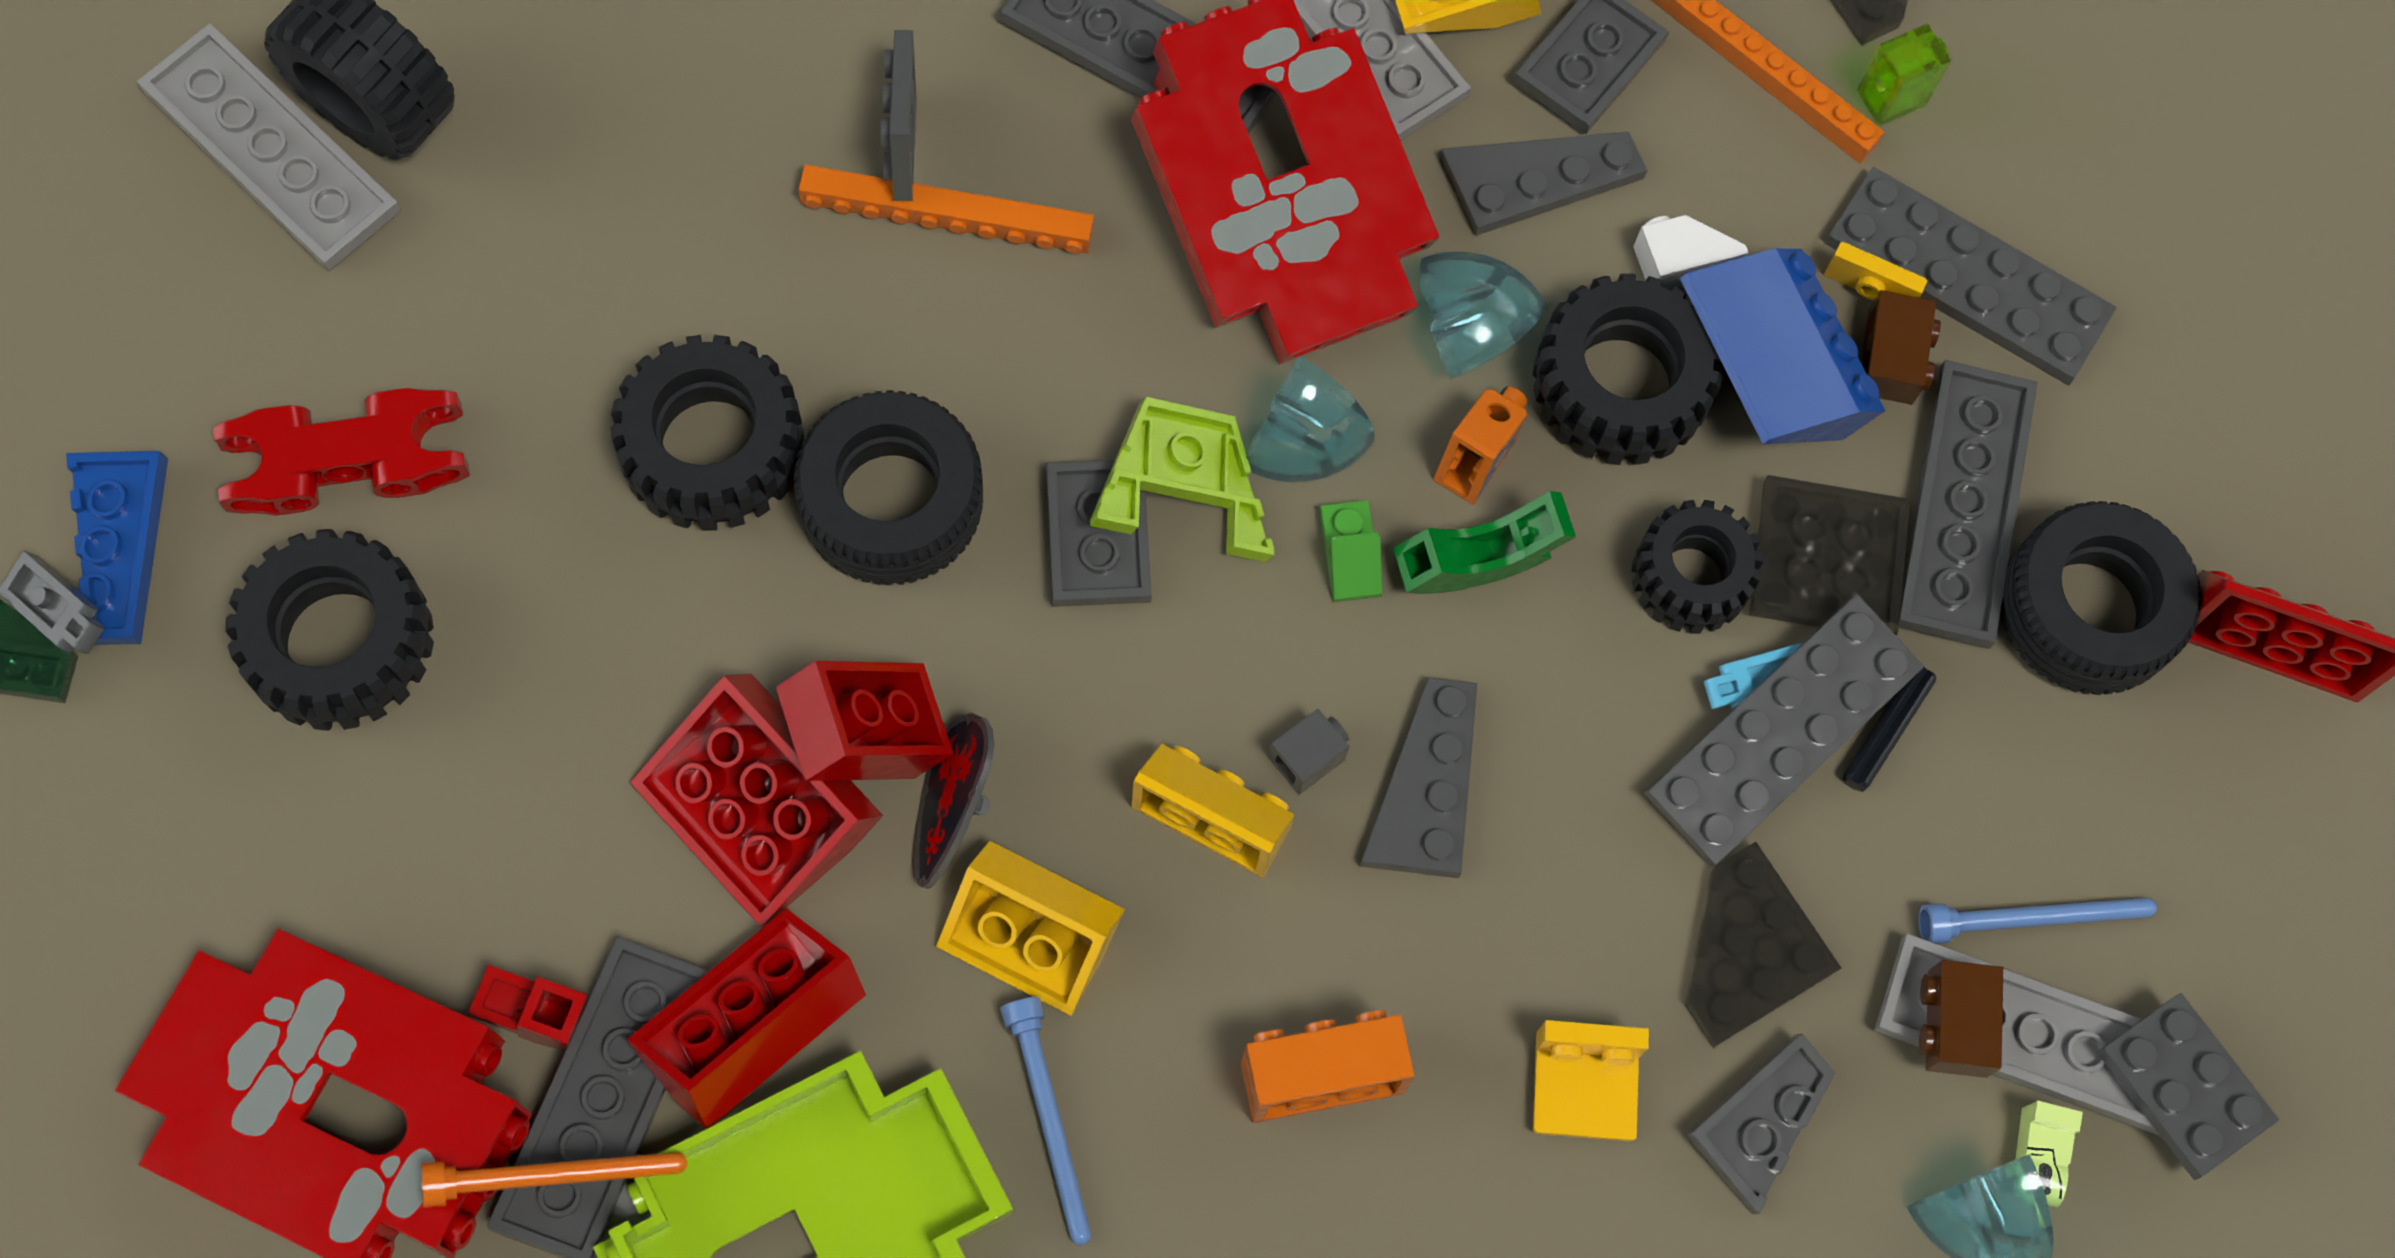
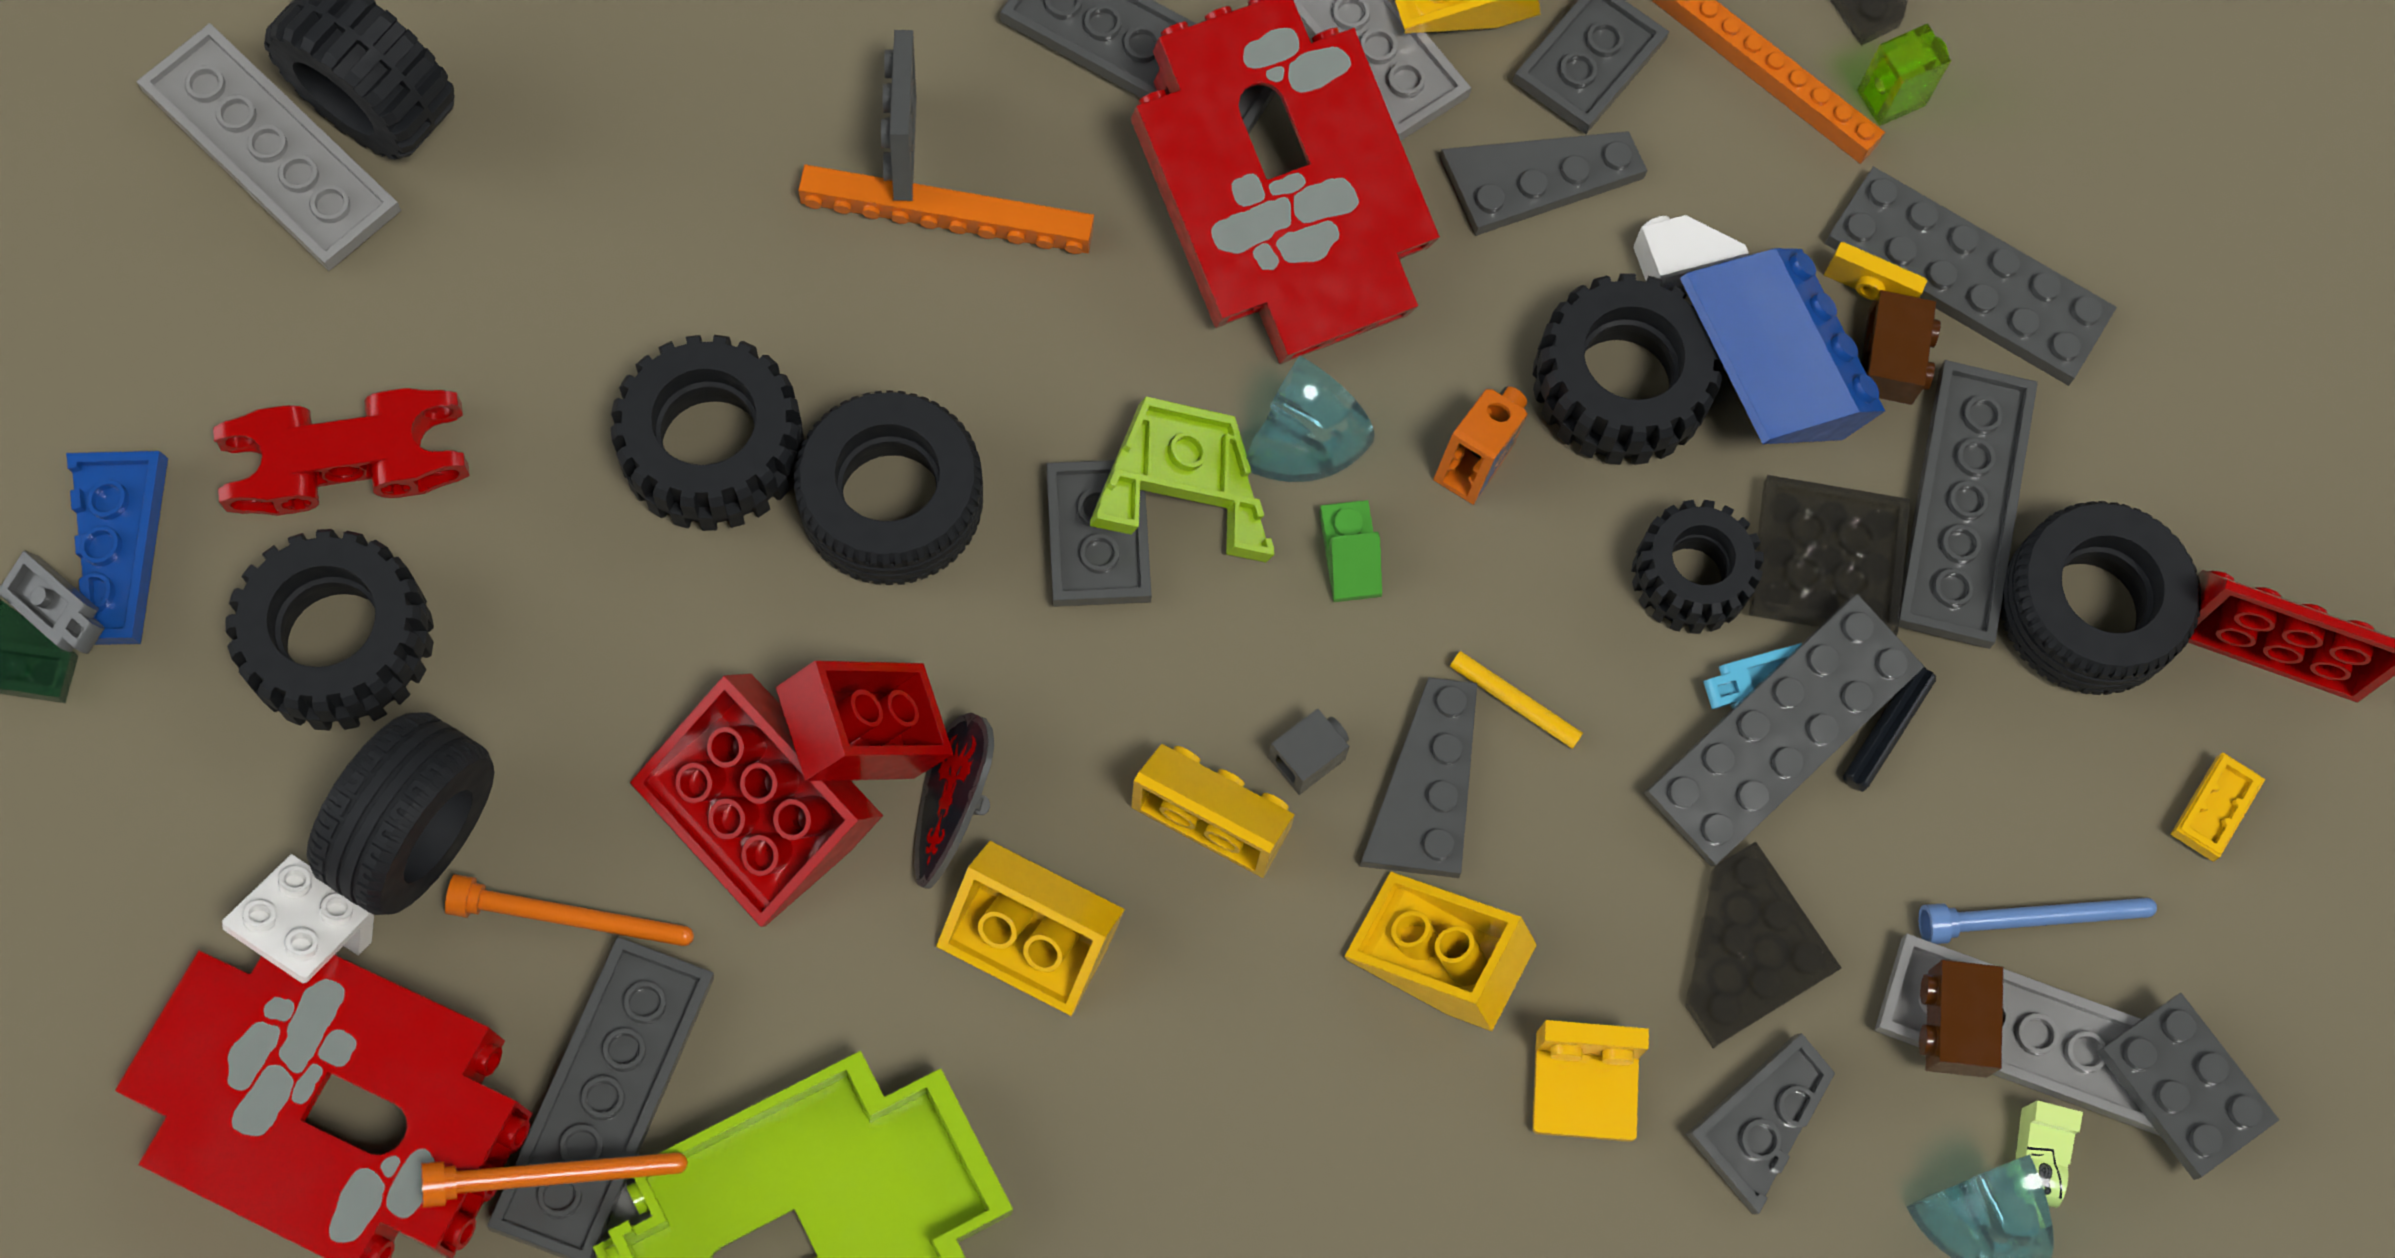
(298, 921): none -> white bracket
(400, 813): none -> black tyre
(468, 897): none -> orange piece
(532, 1009): red brick -> none
(748, 1017): red slope -> none
(1025, 1021): medium blue piece -> none
(1326, 1066): orange brick -> none
(1443, 949): none -> yellow slope
(1476, 307): clear light blue brick -> none
(1485, 553): green arch -> none
(1516, 699): none -> yellow bar
(2217, 807): none -> yellow plate

